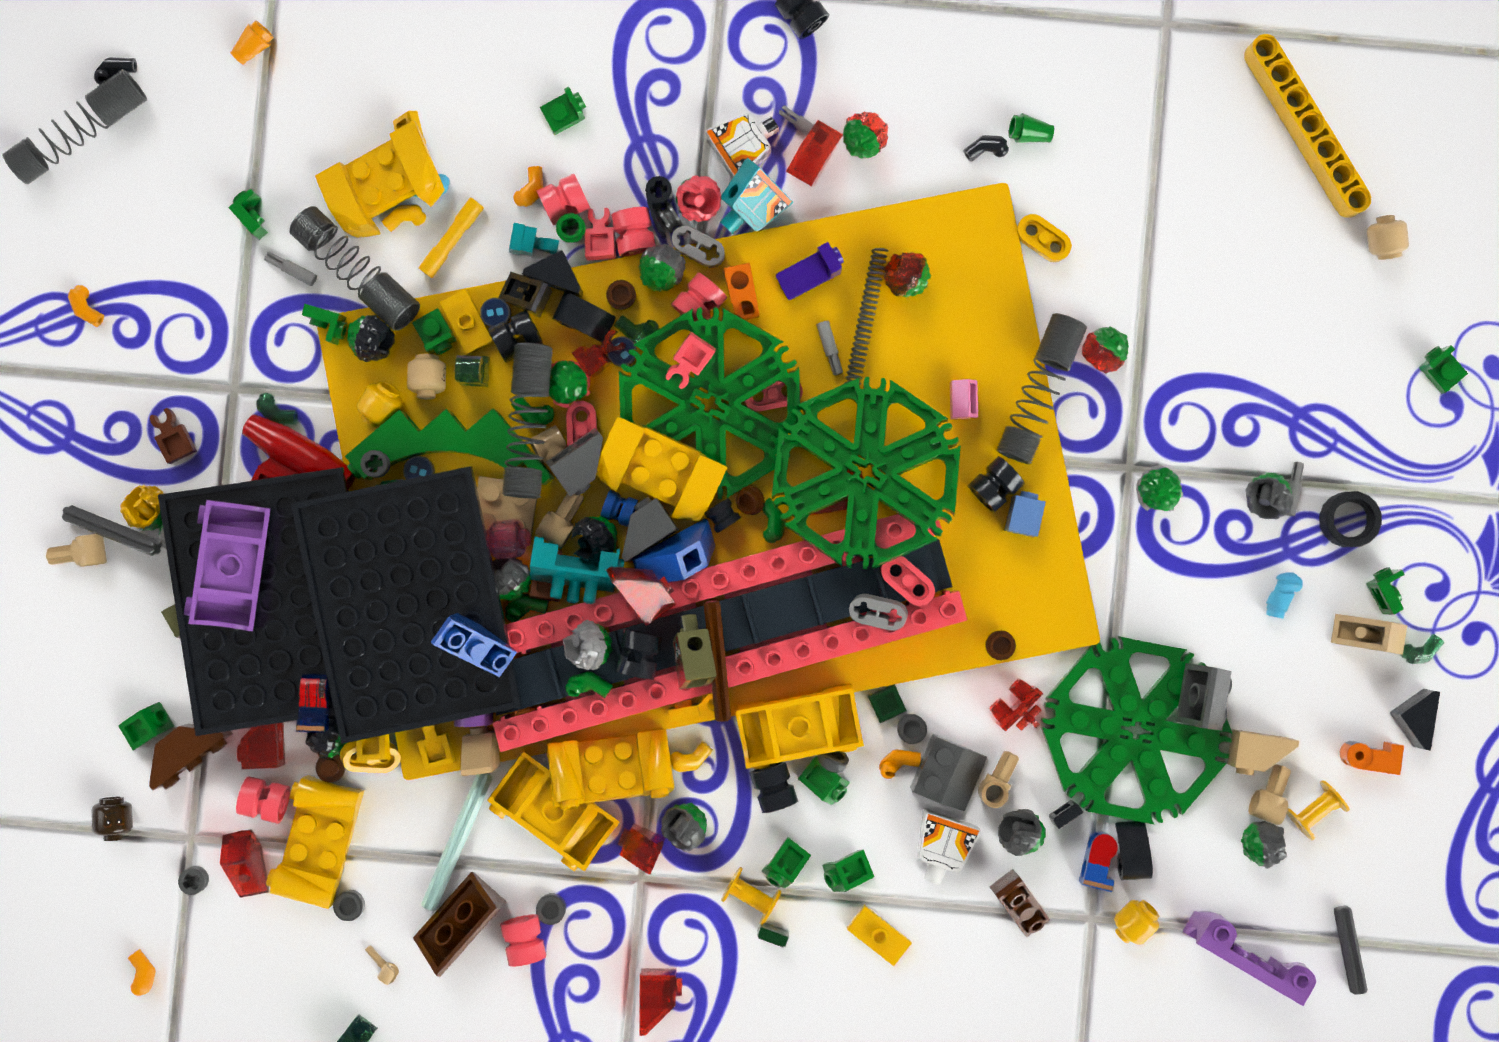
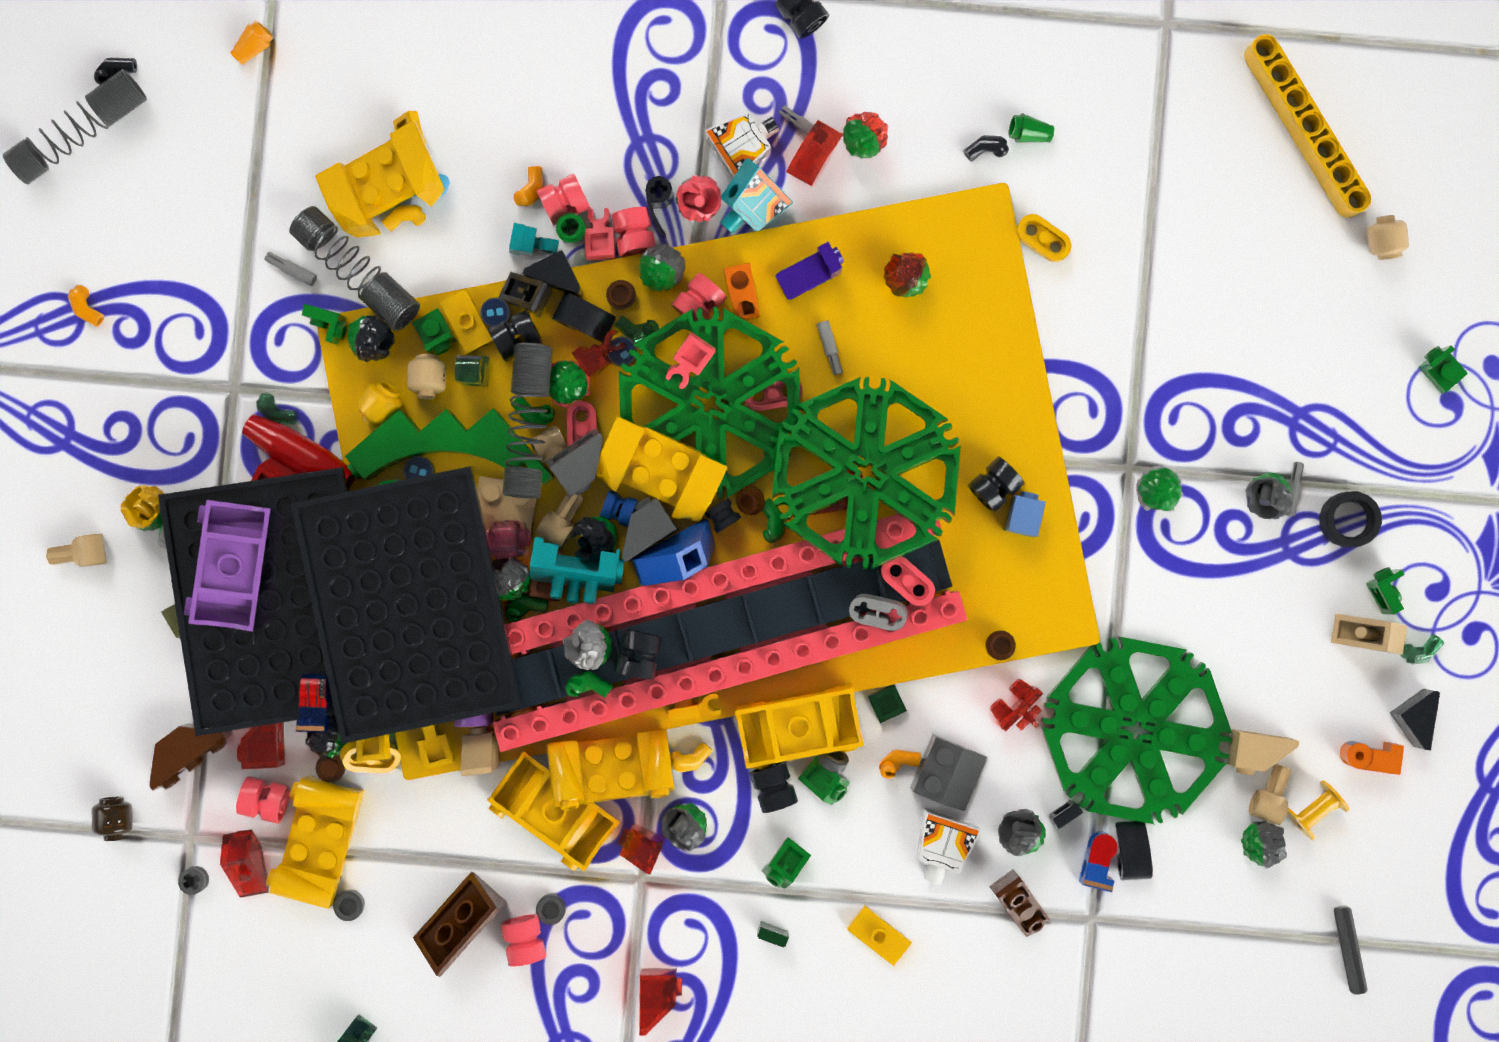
(111, 530): dark grey axle -> none
(144, 973): light orange arm -> none
(145, 725): green bracket -> none
(174, 440): copper plate -> none
(250, 219): green bracket -> none
(369, 457): dark grey bush -> none
(388, 970): tan hand -> none
(440, 252): yellow piece -> none
(456, 841): light aqua axle -> none
(474, 644): blue slope -> none
(564, 111): green bracket -> none
(643, 591): clear red slope -> none
(669, 217): dark grey bush -> none
(693, 667): olive torso -> none
(694, 252): light grey beam -> none
(720, 683): reddish brown axle -> none
(751, 896): yellow piece -> none
(848, 872): green bracket -> none
(864, 312): dark grey piece -> none
(912, 728): dark grey tile -> none
(963, 399): bright pink piece -> none
(1000, 778): tan axle -> none
(1057, 351): dark grey piece -> none
(1106, 349): piece -> none
(1136, 922): yellow head -> none
(1204, 696): dark grey slope -> none
(1218, 937): medium lavender piece -> none
(1283, 593): medium azure arm -> none

